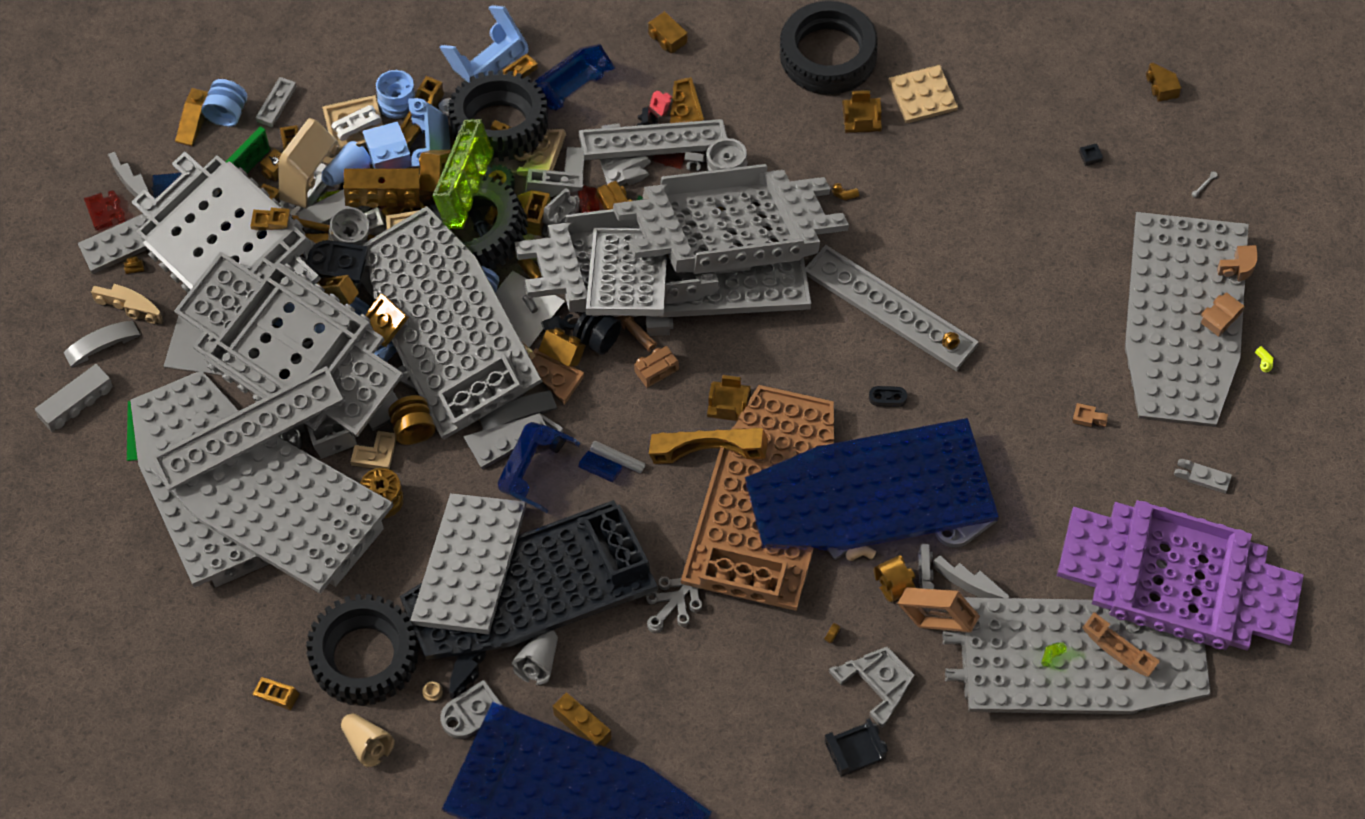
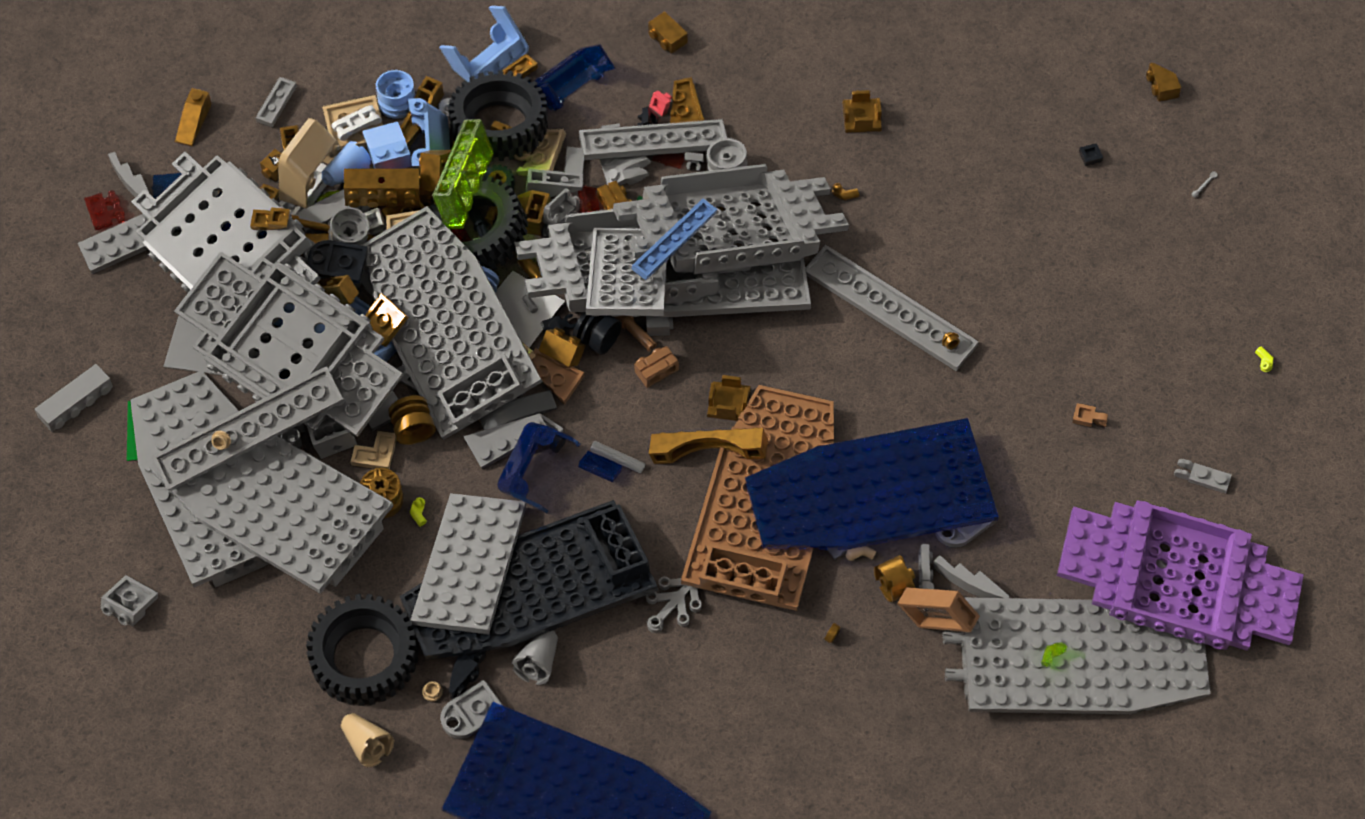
(100, 340): light grey slope -> none
(128, 601): none -> light grey plate
(133, 265): pearl gold plate -> none
(135, 304): tan slope -> none
(221, 440): none -> tan plate
(224, 102): light blue wheel -> none
(251, 151): green tile -> none
(287, 698): pearl gold slope -> none
(417, 510): none -> neon yellow arm
(461, 234): none -> plate
(581, 720): pearl gold brick -> none
(674, 239): none -> medium blue plate
(825, 78): black tyre -> none
(856, 748): black panel -> none
(884, 674): light grey wing -> none
(887, 396): black plate -> none
(923, 94): tan plate -> none
(1118, 647): medium nougat slope -> none
(1173, 359): light grey wing -> none
(1221, 314): medium nougat brick -> none
(1242, 265): medium nougat brick -> none

